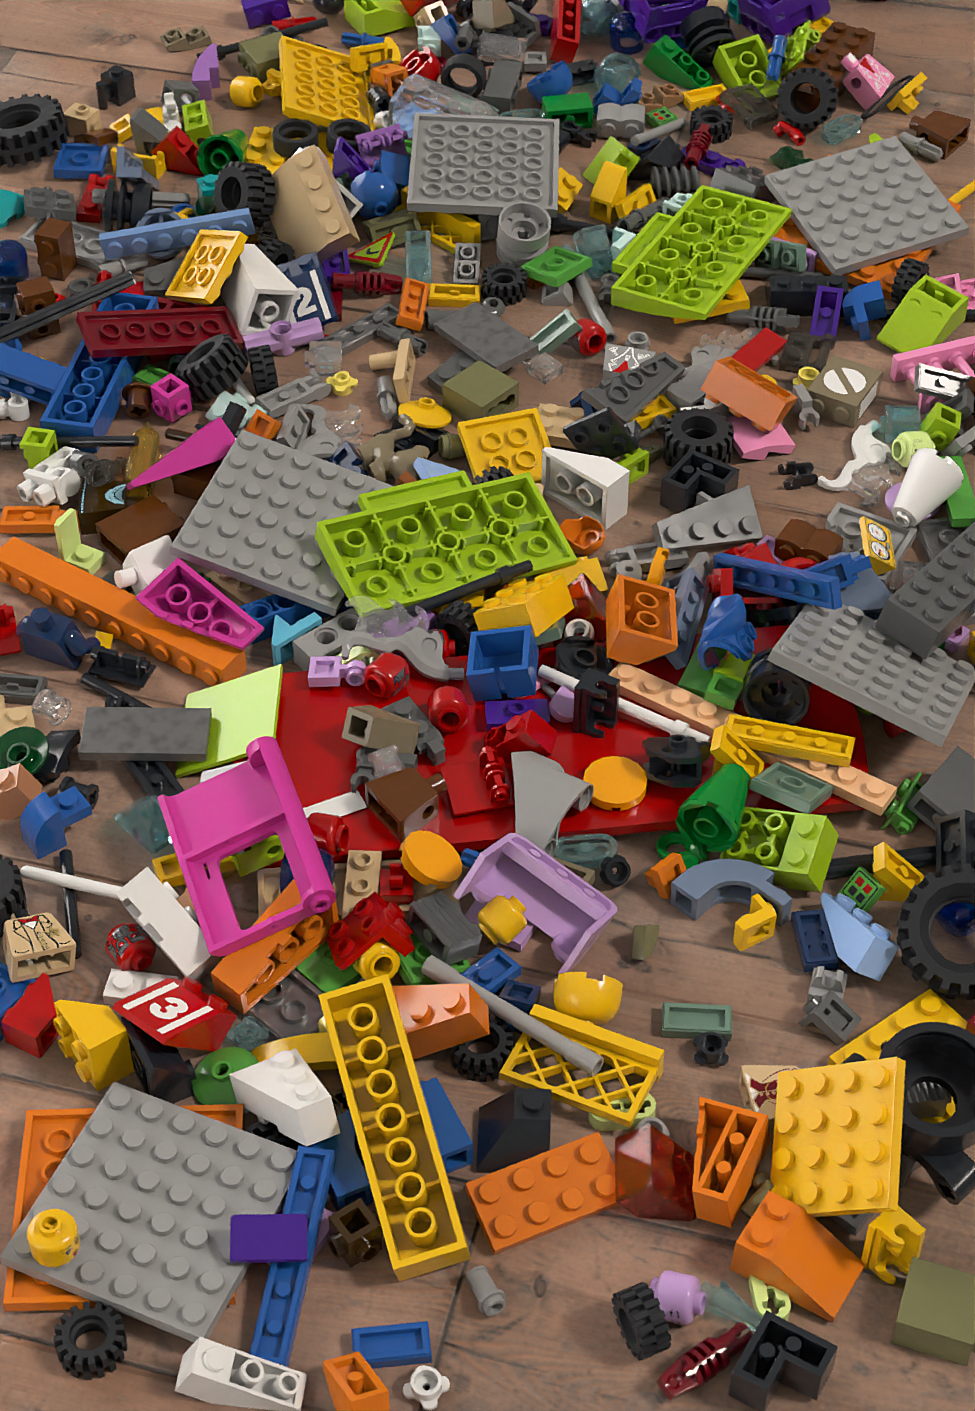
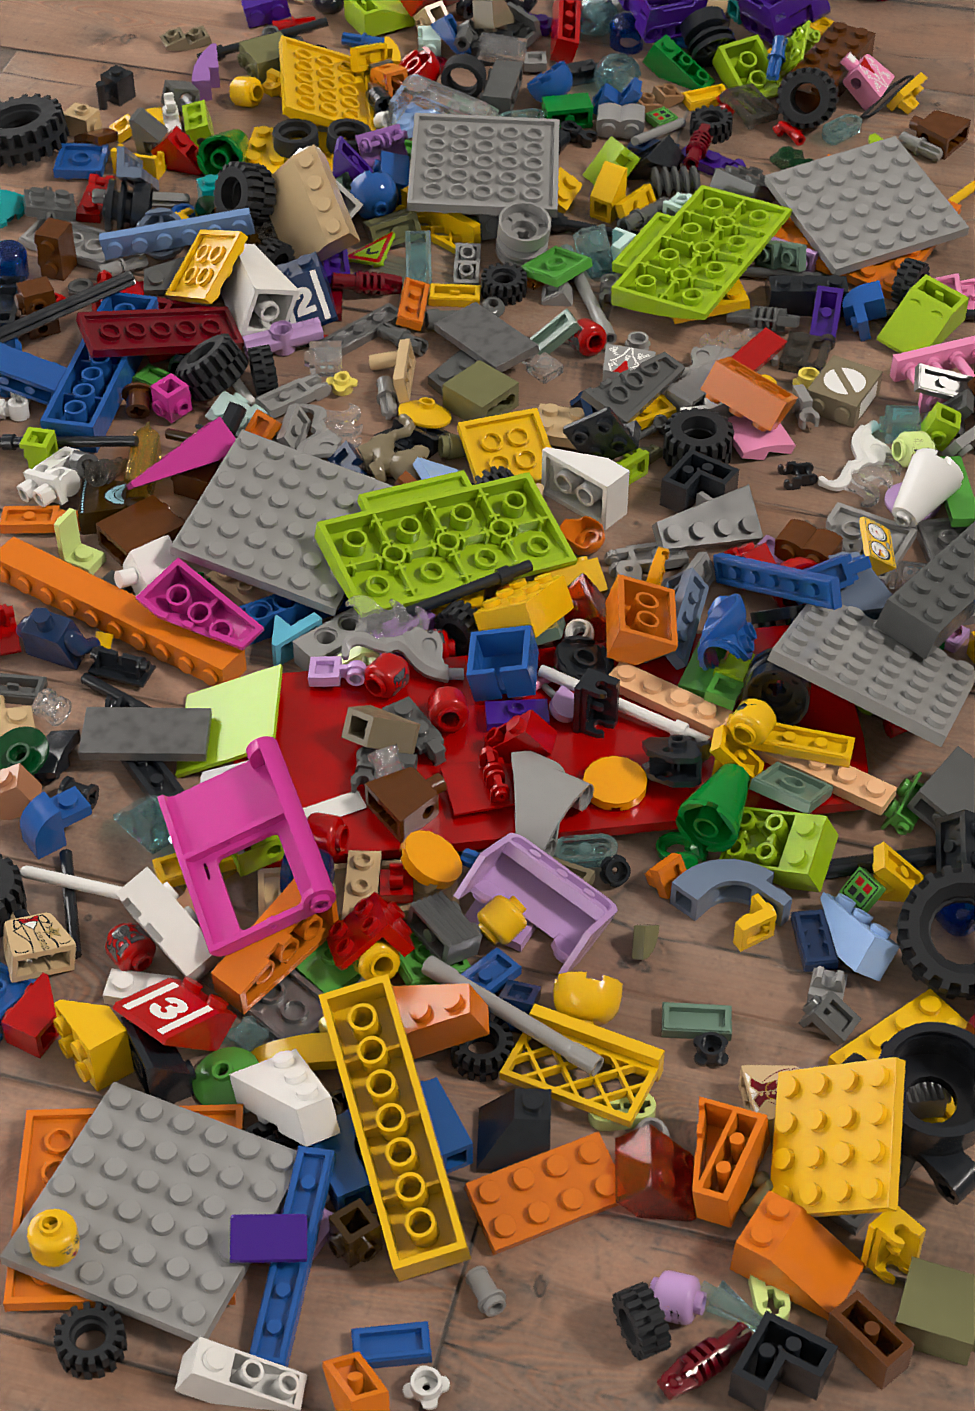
(721, 584): red bracket -> none
(752, 722): none -> yellow head
(869, 1340): none -> reddish brown brick

